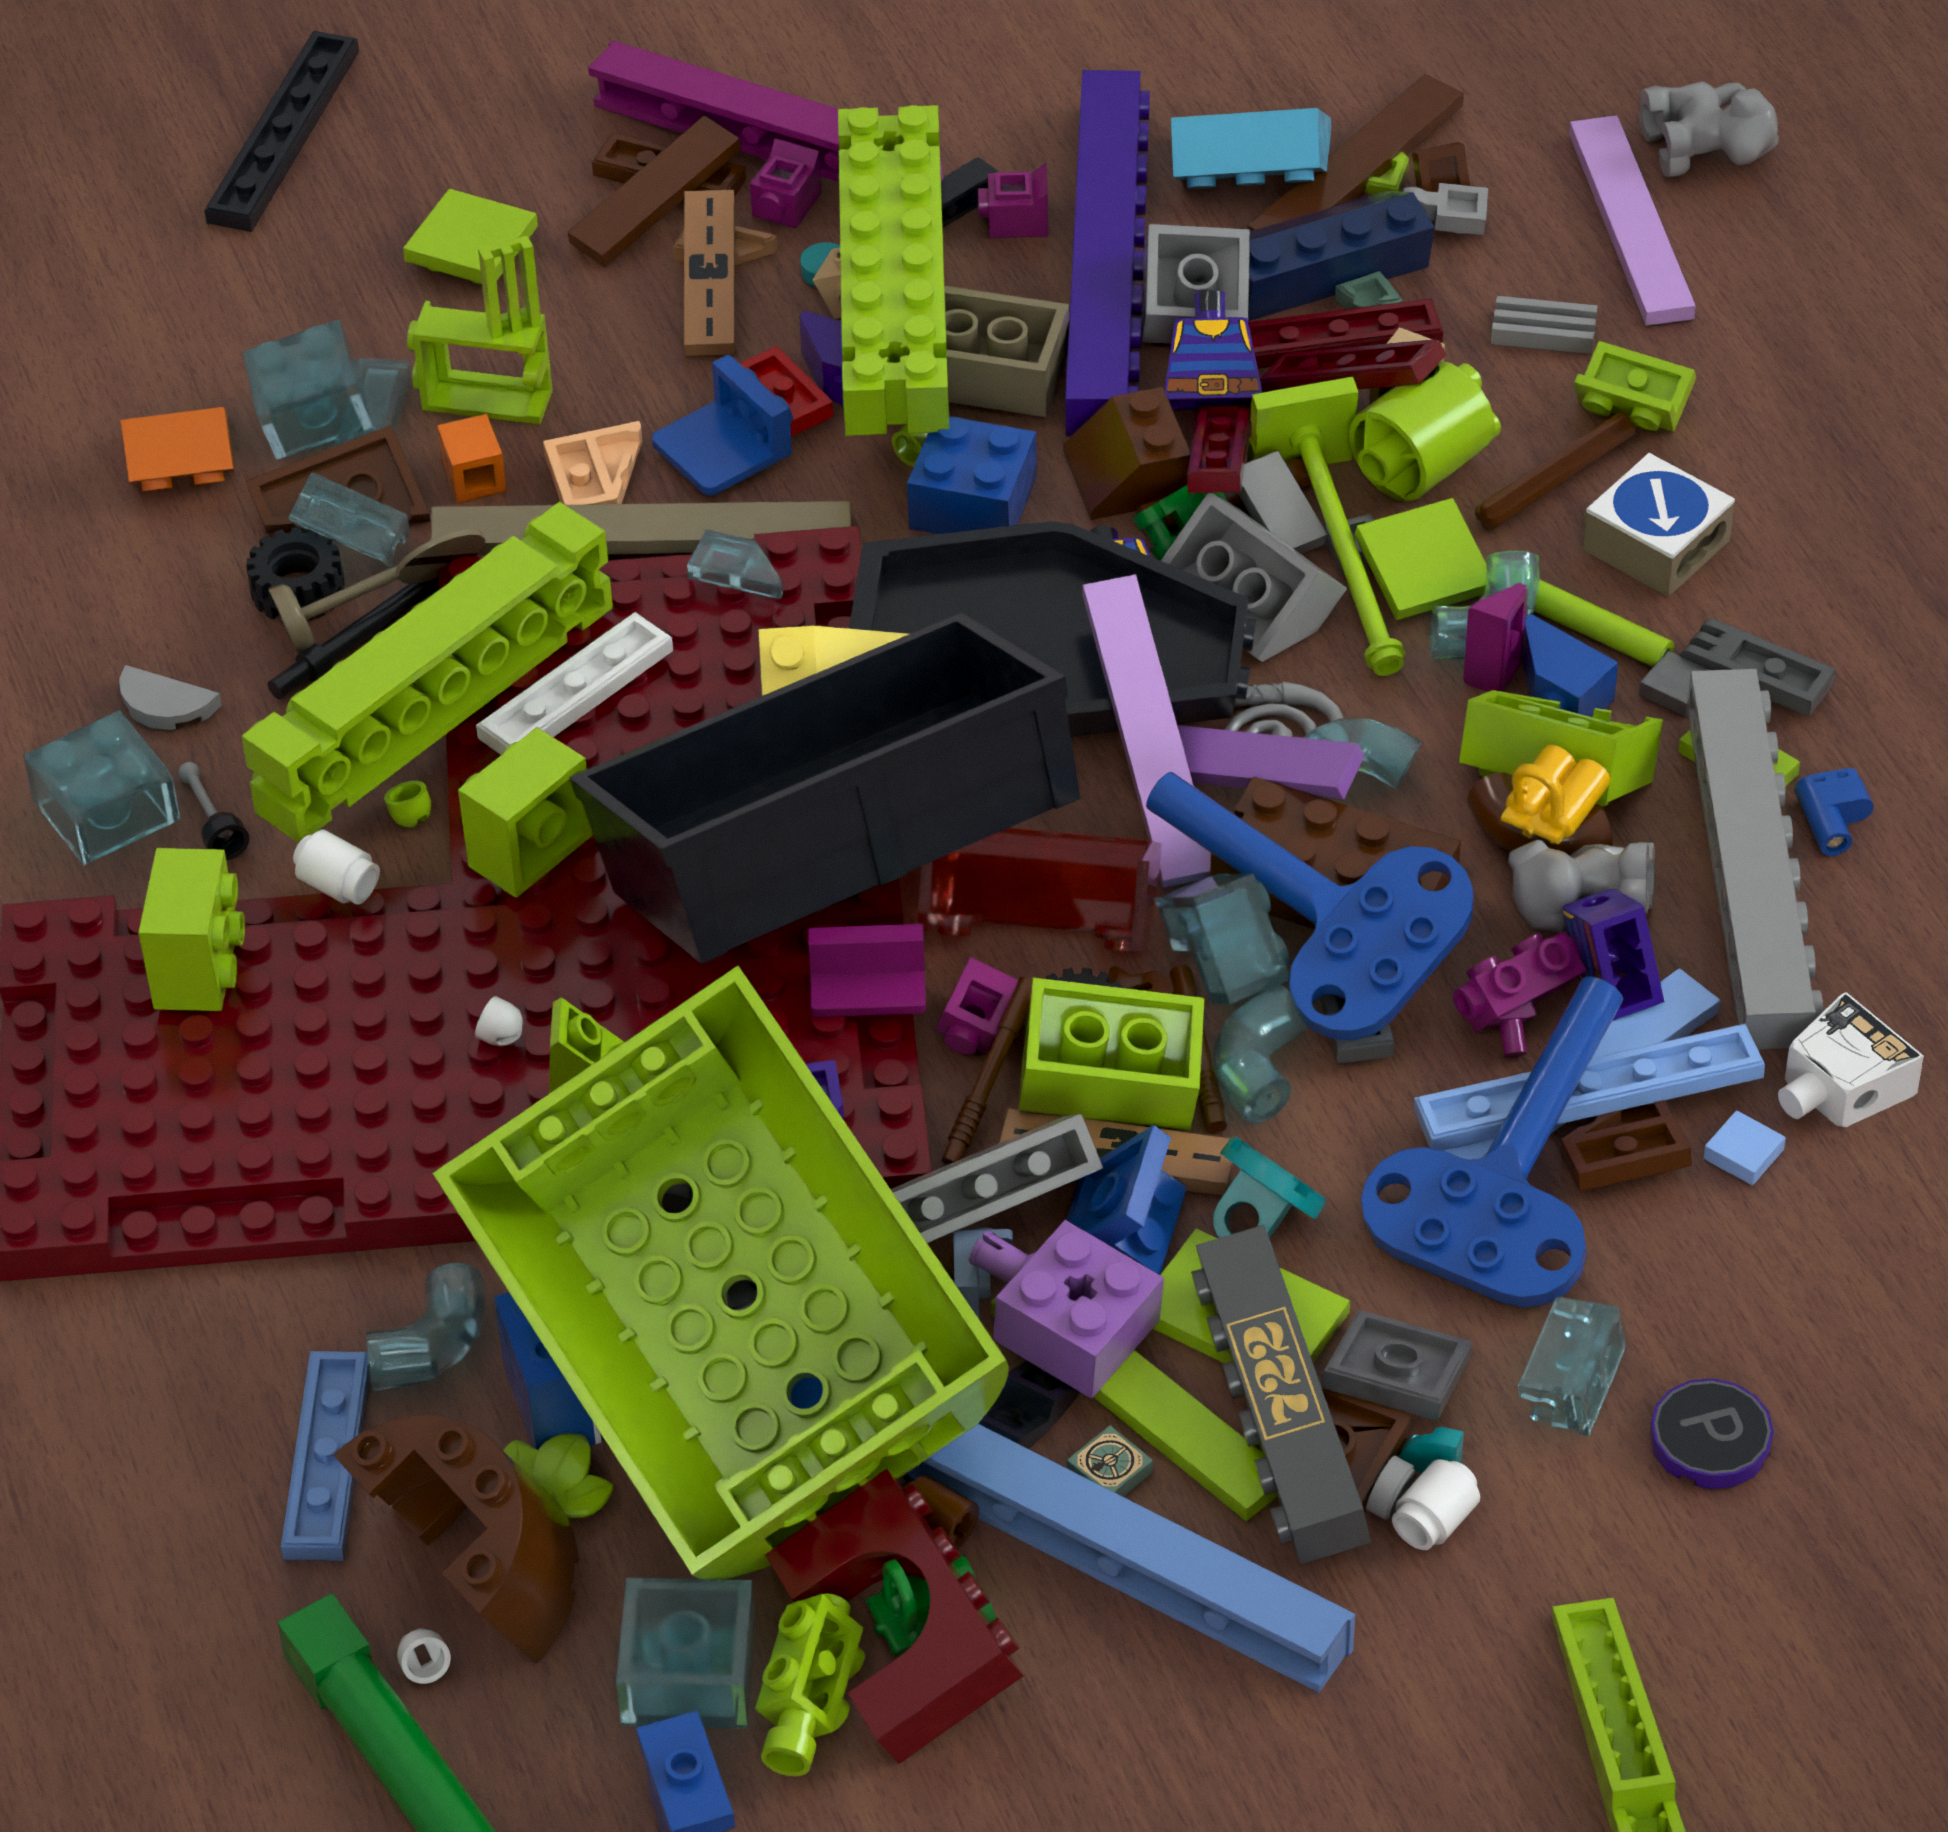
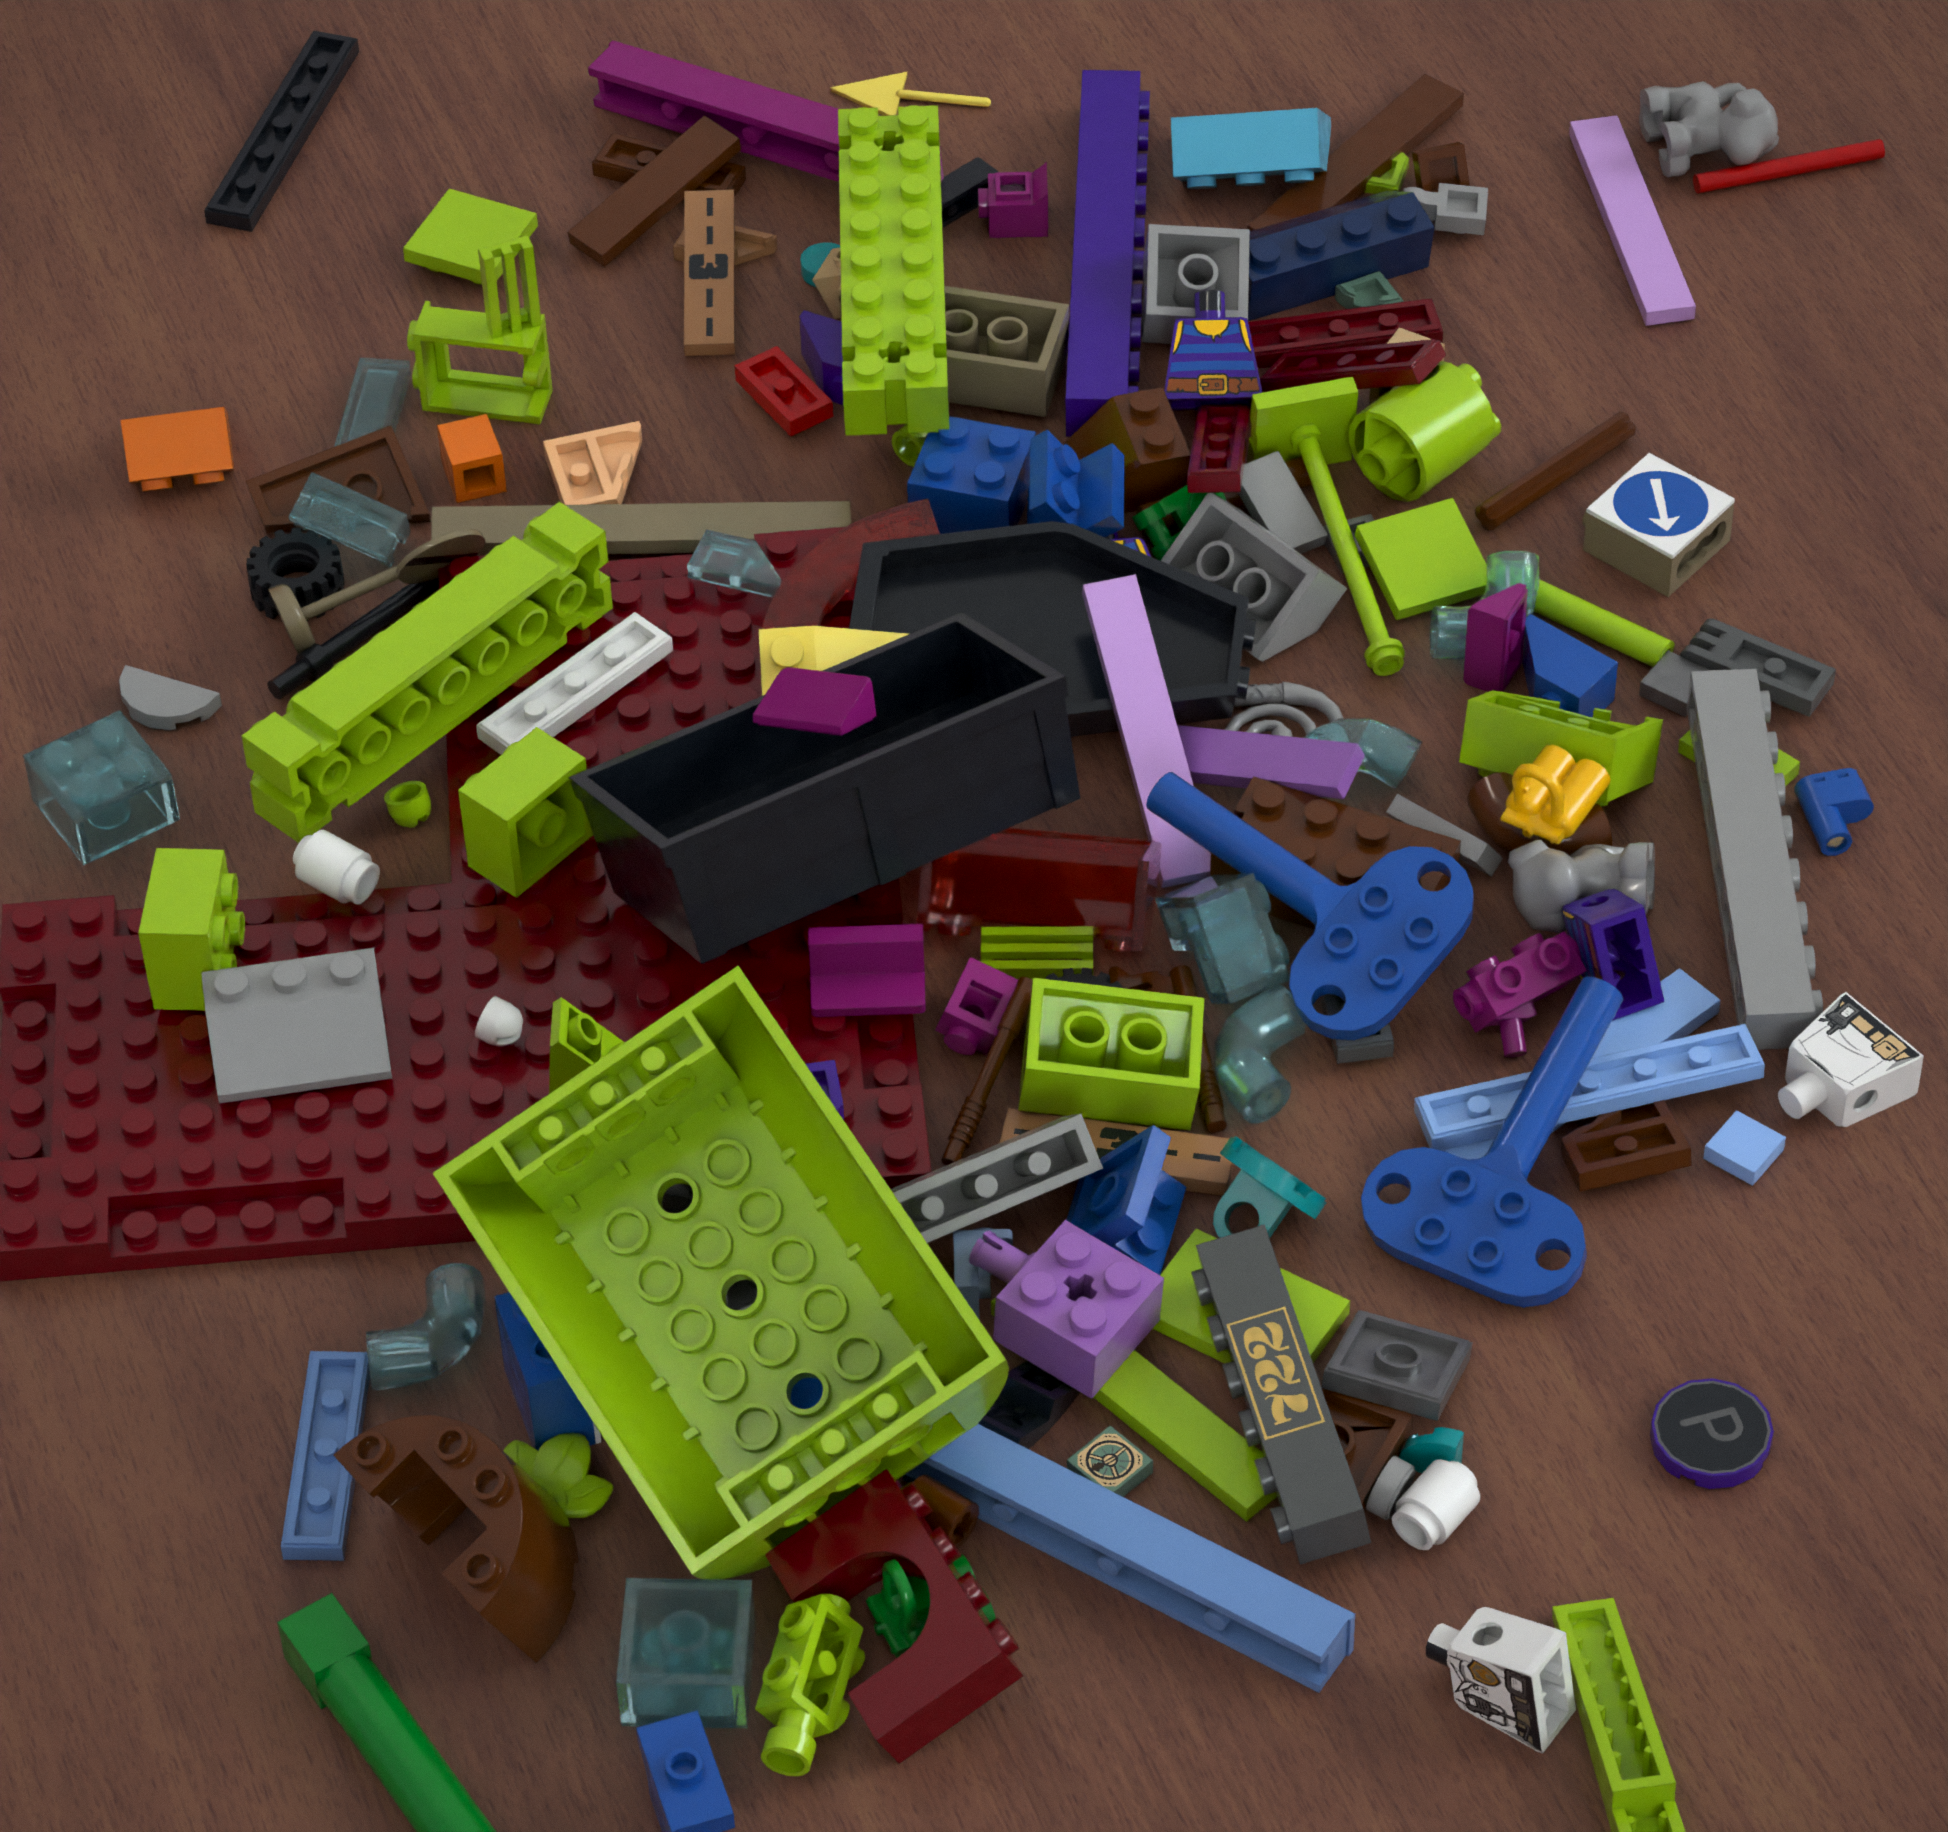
(220, 823): black hinge -> none
(296, 1025): none -> light grey slope
(307, 389): clear light blue brick -> none
(436, 1649): white hinge -> none
(732, 435): blue bracket -> none
(786, 184): magenta window -> none
(817, 702): none -> magenta slope
(832, 566): none -> clear red tile
(888, 91): none -> light yellow piece
(1037, 946): none -> lime tile
(1076, 490): none -> blue bracket
(1472, 849): none -> light grey tile
(1509, 1674): none -> white torso
(1544, 324): light grey tile -> none
(1574, 1363): clear light blue hinge -> none
(1636, 384): lime bracket -> none
(1788, 166): none -> red bar

